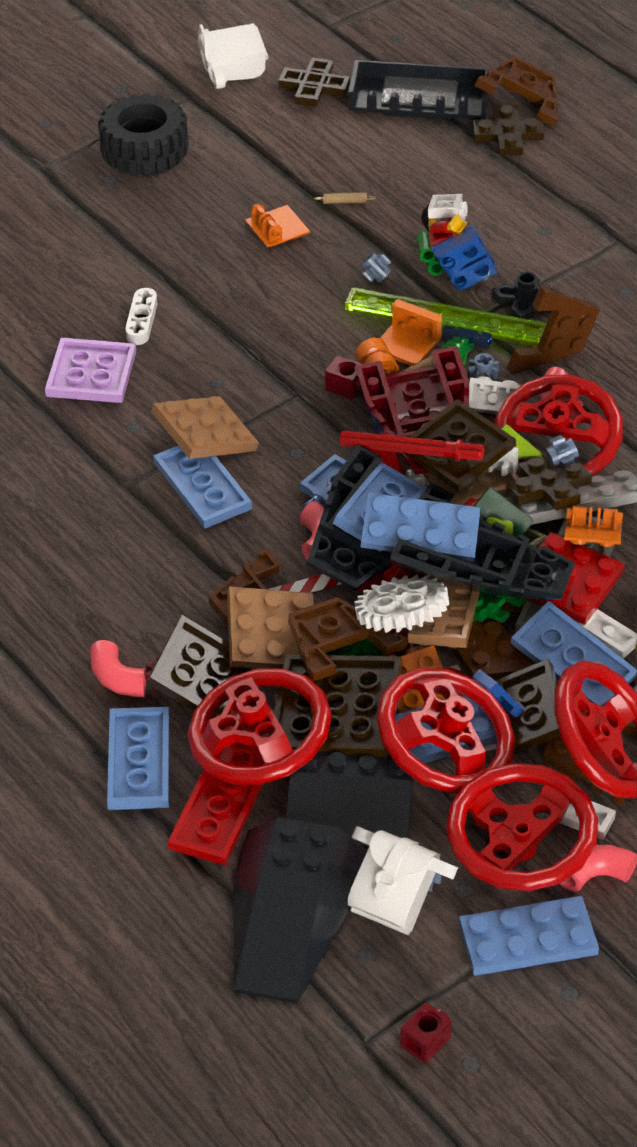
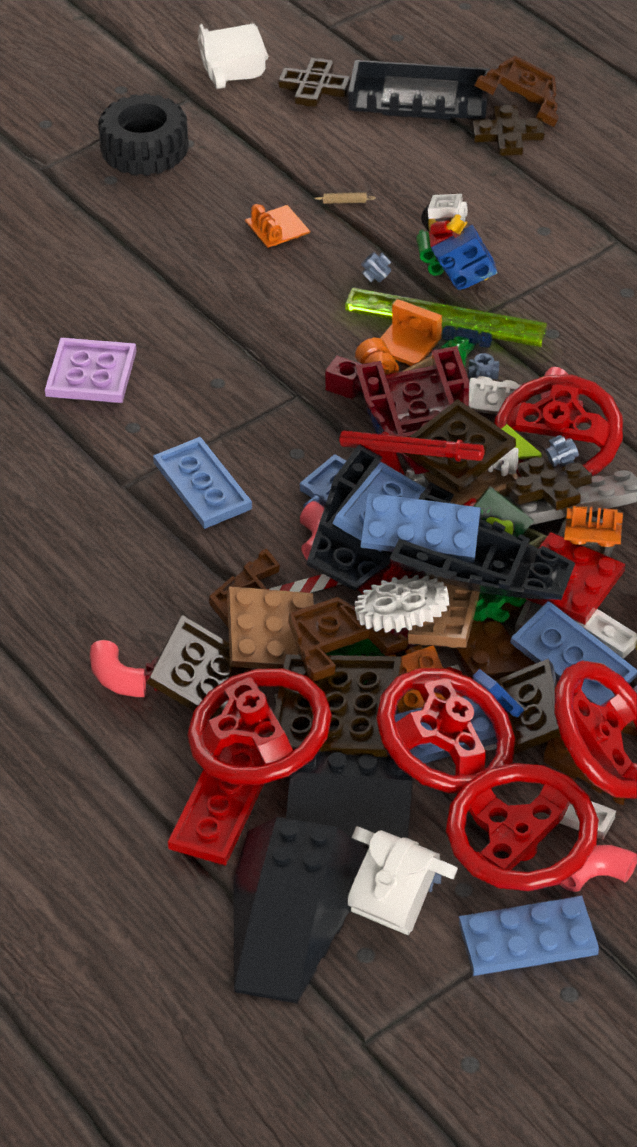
(138, 308): white beam -> none
(138, 758): medium blue plate -> none
(204, 427): medium nougat plate -> none
(425, 1044): dark red brick -> none
(520, 295): black plant -> none
(564, 332): reddish brown wing -> none

